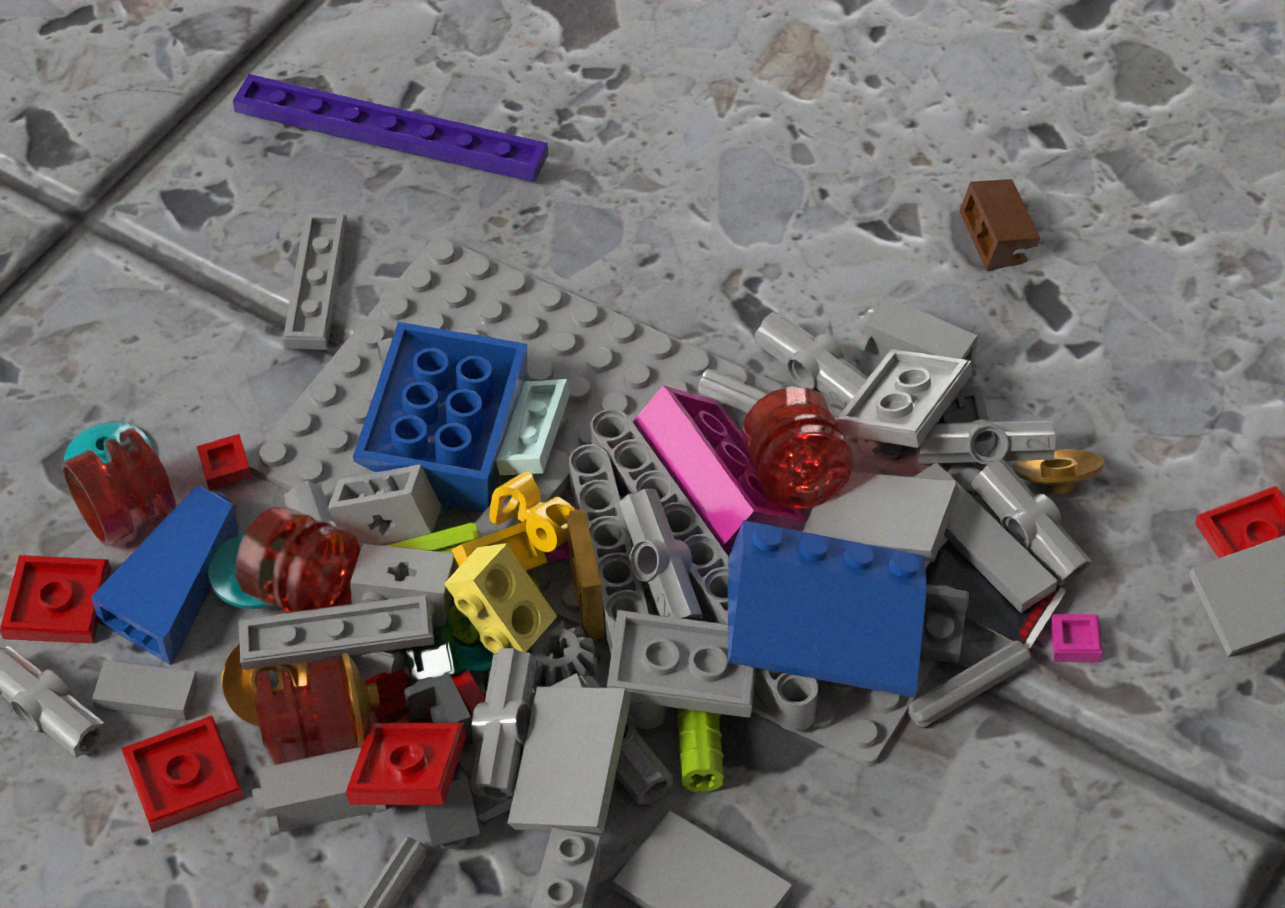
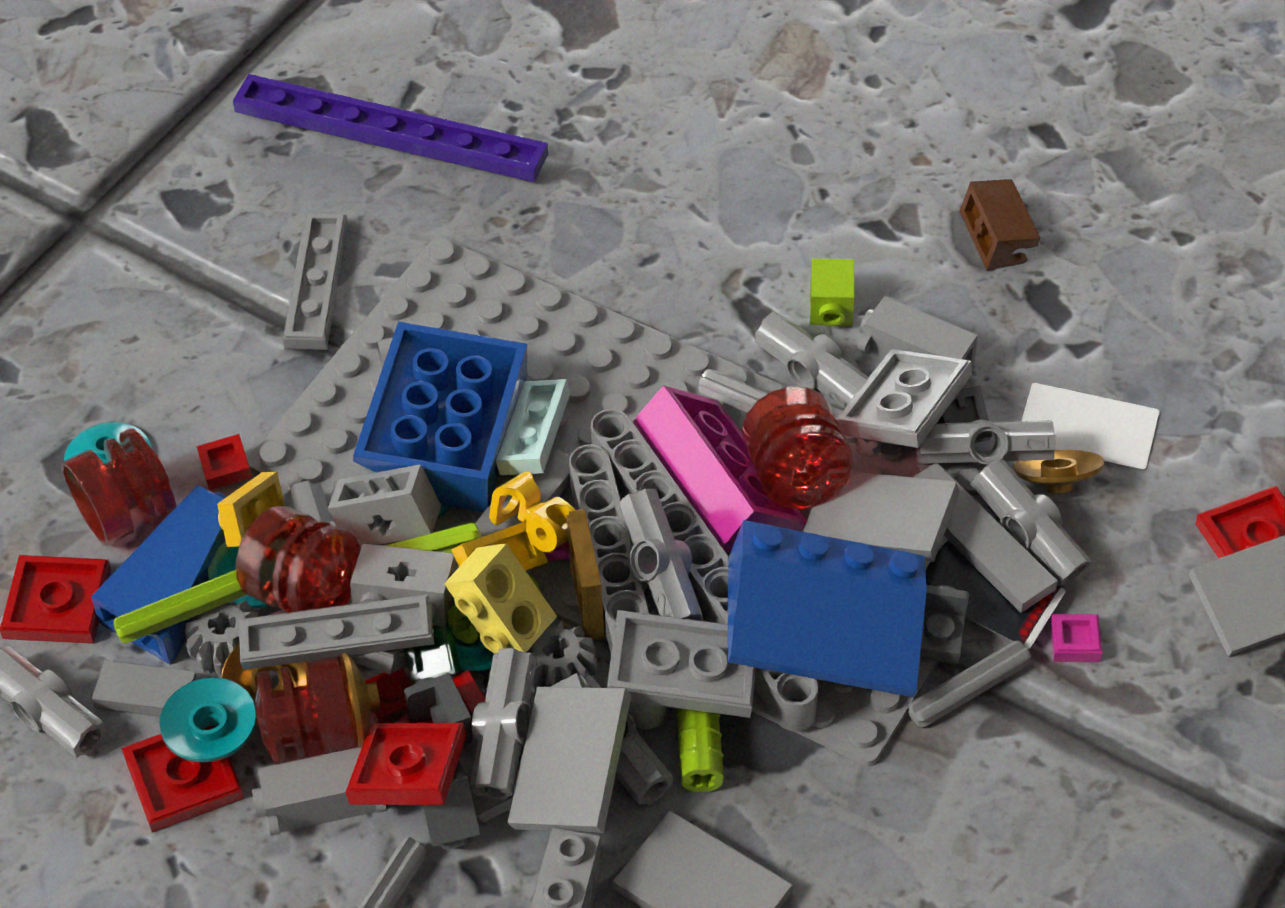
(177, 607): none -> lime axle
(207, 704): none -> teal dish
(216, 634): none -> light grey gear
(246, 504): none -> yellow plate
(832, 292): none -> lime brick
(1095, 424): none -> white sticker

